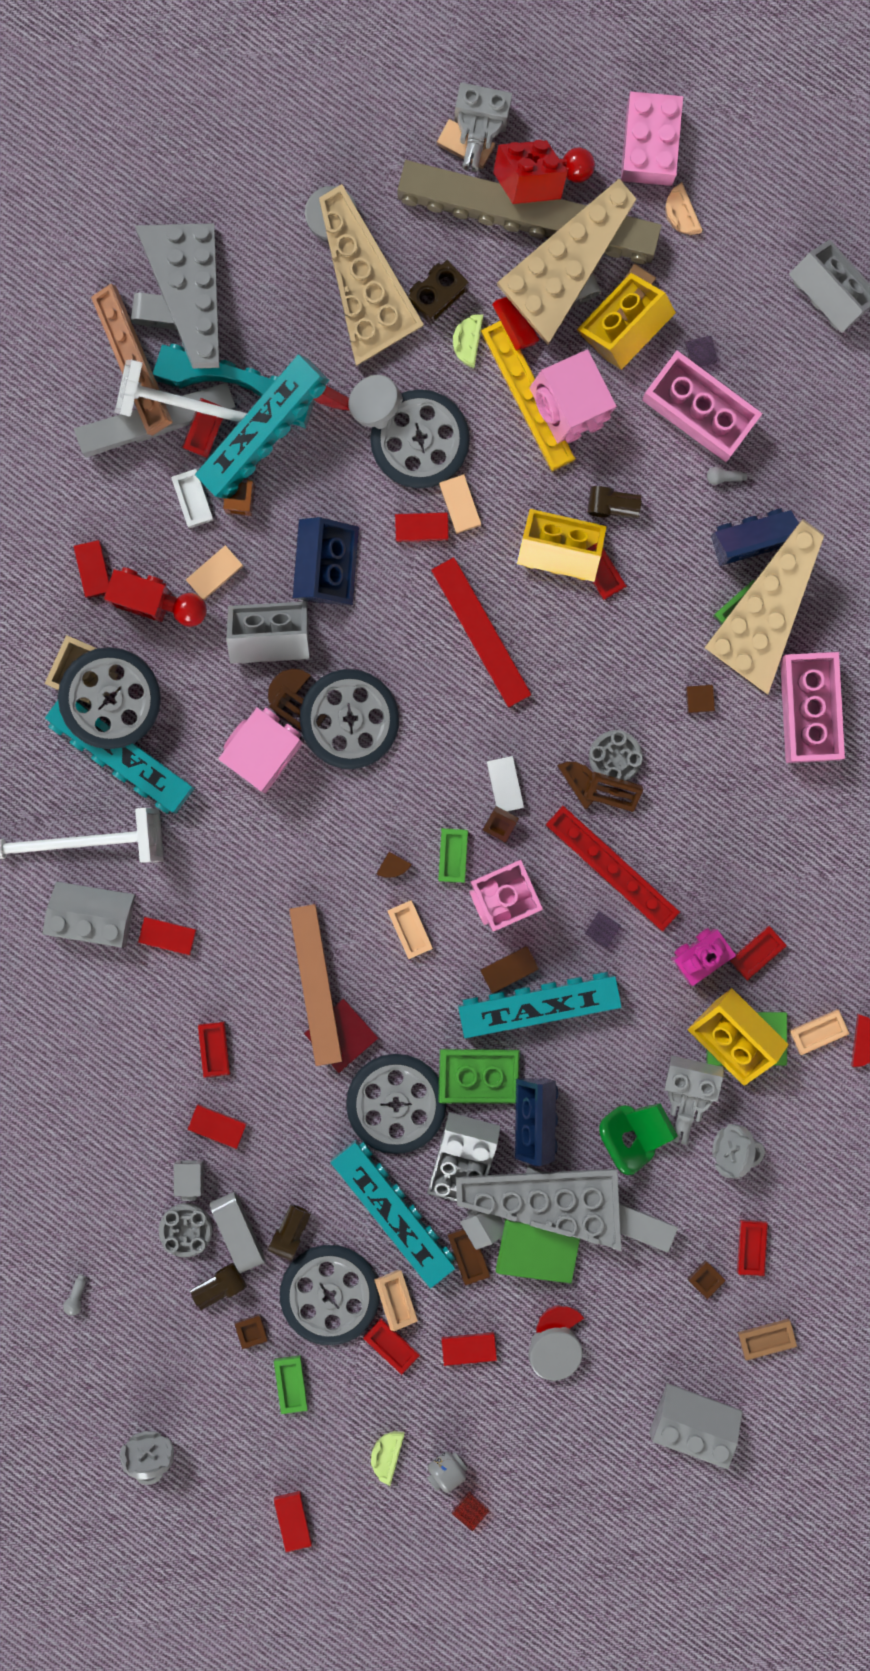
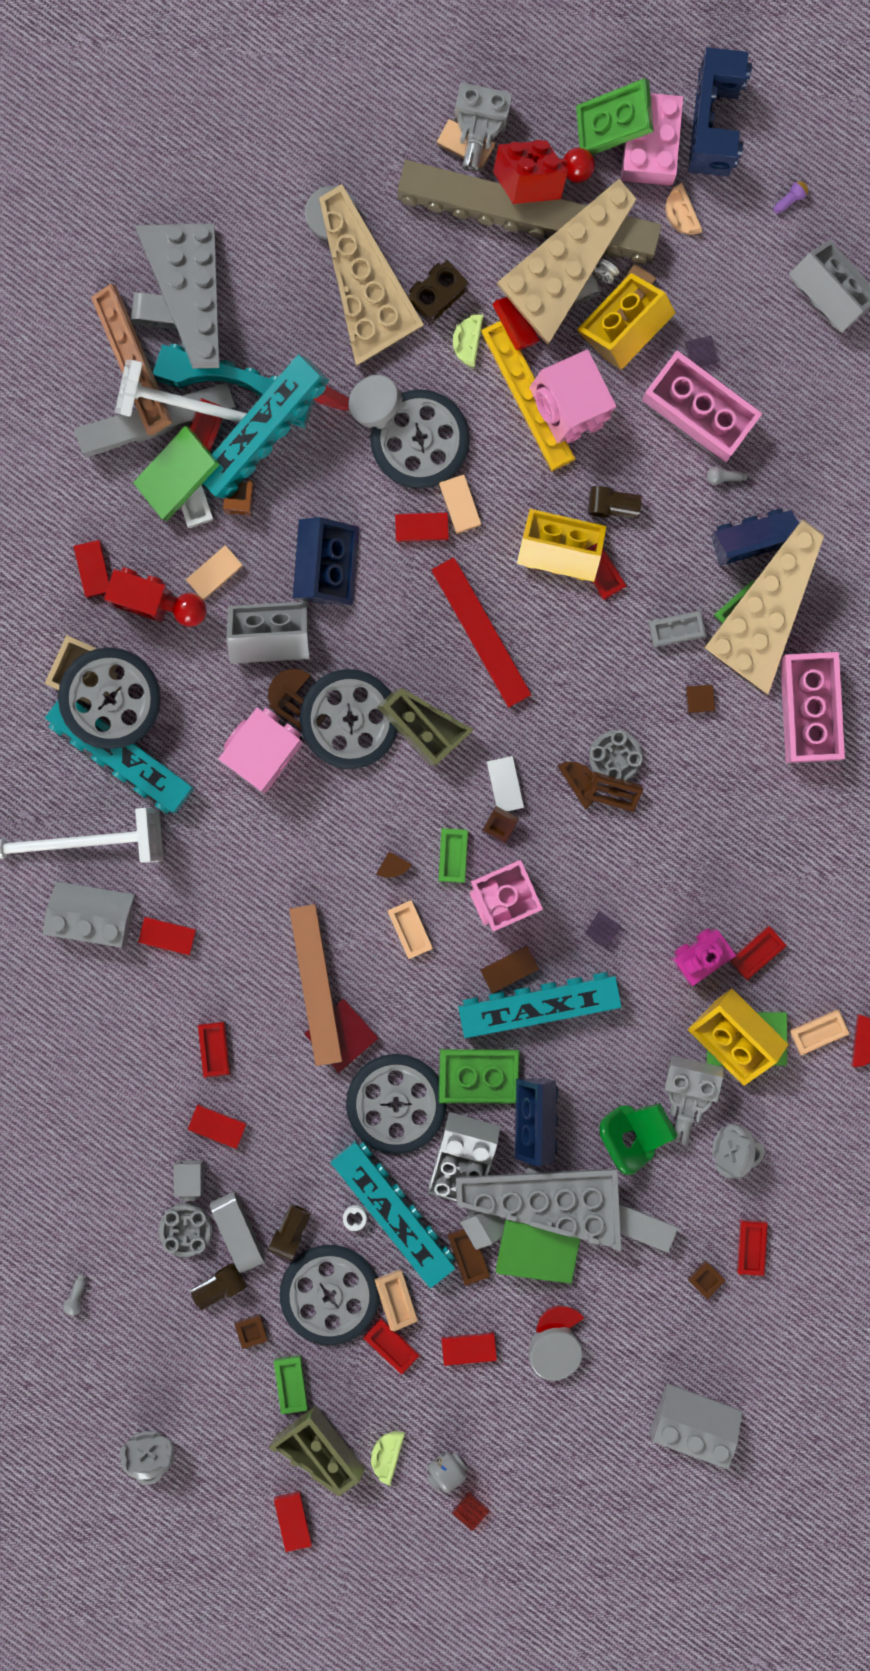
(176, 473): none -> bright green tile
(319, 1451): none -> olive wedge
(356, 1226): none -> white bush
(423, 726): none -> olive wedge
(606, 271): none -> white bush
(612, 868): red tile -> none
(615, 117): none -> bright green tile
(677, 629): none -> light grey plate
(723, 76): none -> dark blue plate
(767, 1339): medium nougat tile -> none
(797, 192): none -> medium lavender piece

